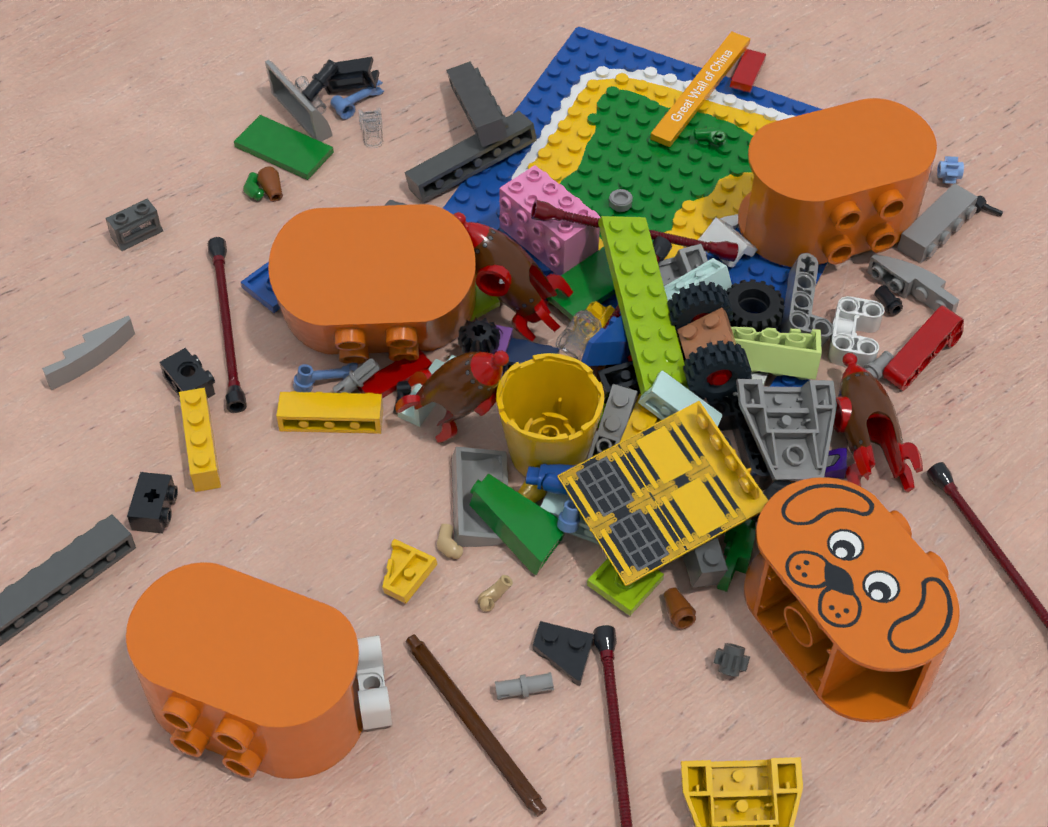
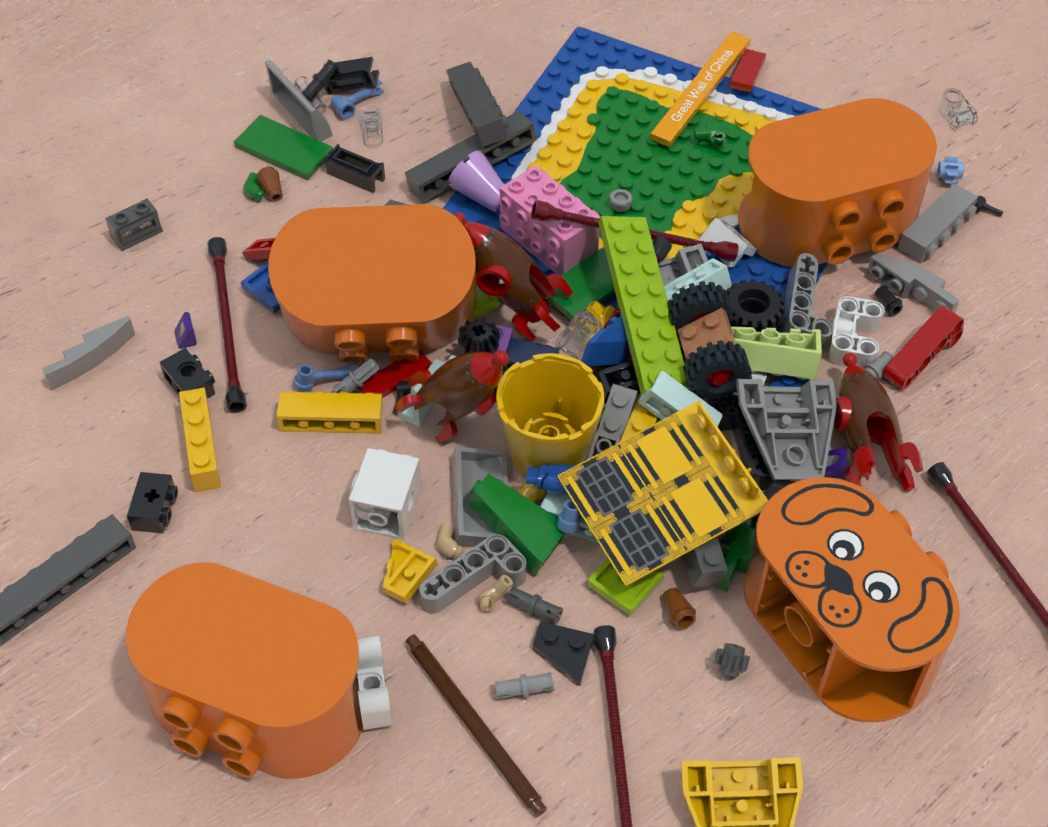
(184, 332): none -> dark purple slope
(259, 249): none -> red plate
(354, 168): none -> black window
(385, 493): none -> white brick
(438, 592): none -> light grey beam
(478, 181): none -> lavender cone
(534, 605): none -> dark grey pin
(957, 109): none -> clear piece

